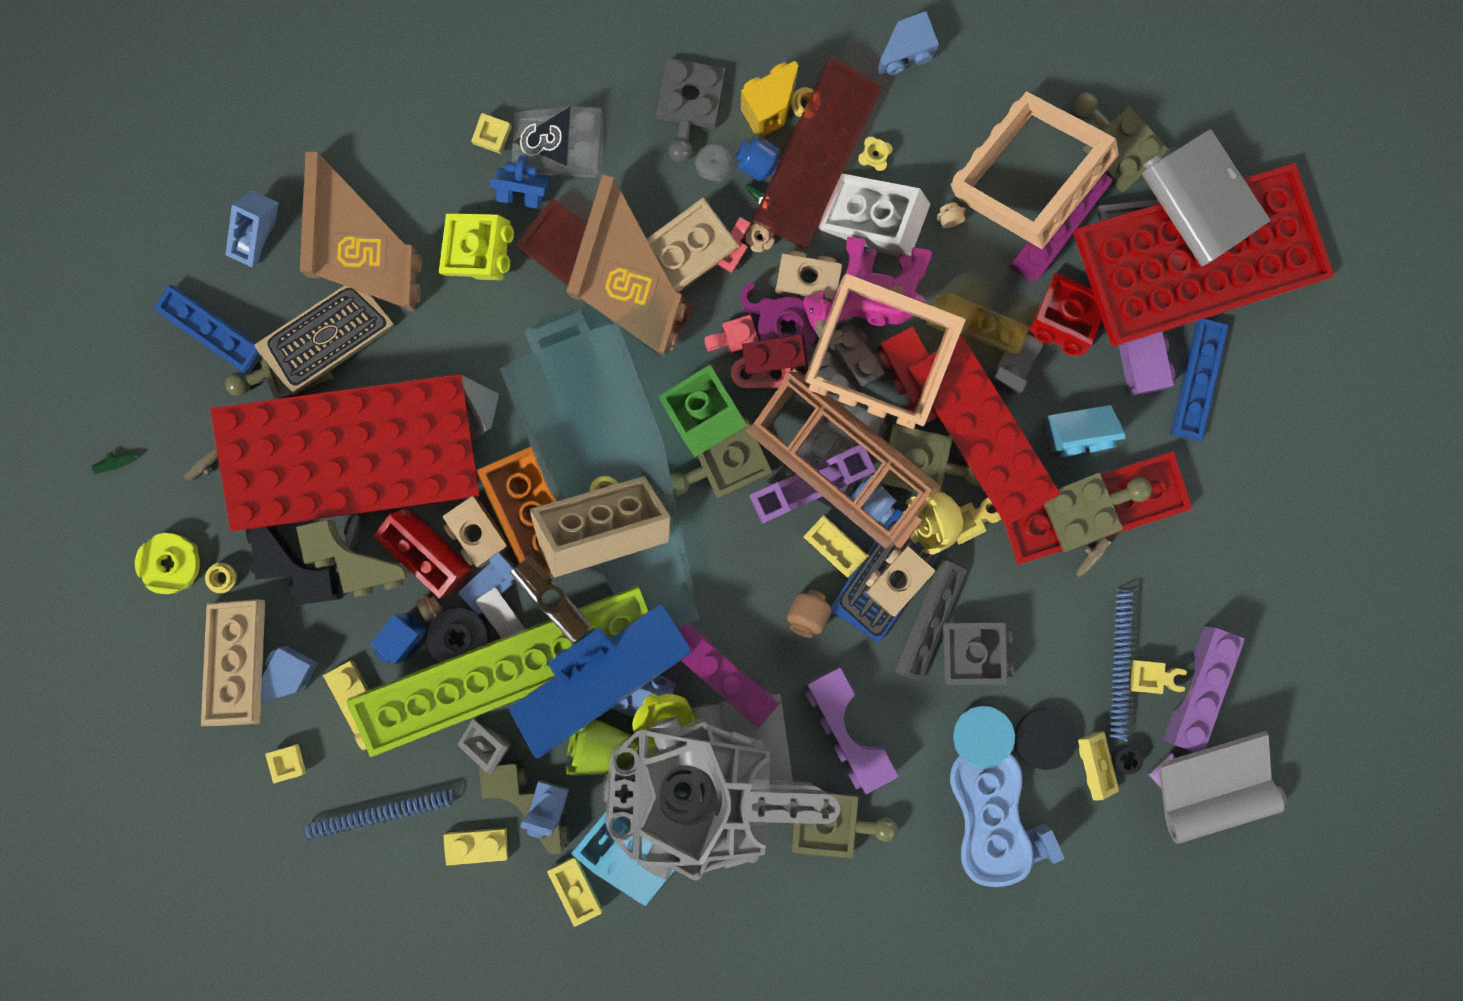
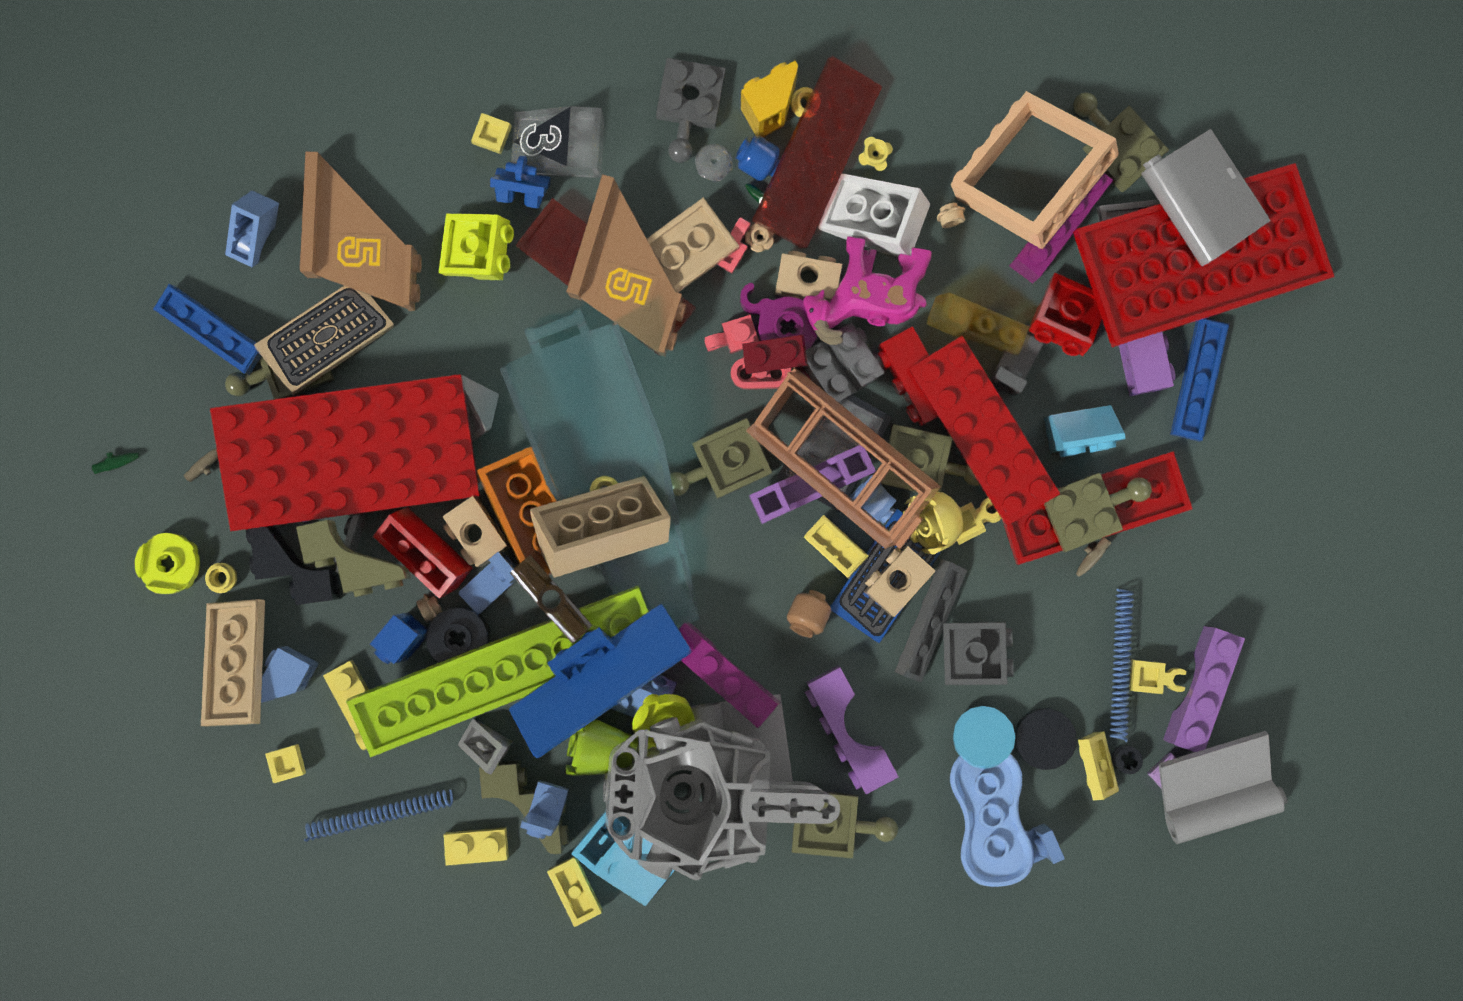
(499, 613): white sticker -> none
(702, 411): bright green brick -> none
(878, 407): light nougat window -> none
(909, 43): medium blue slope -> none

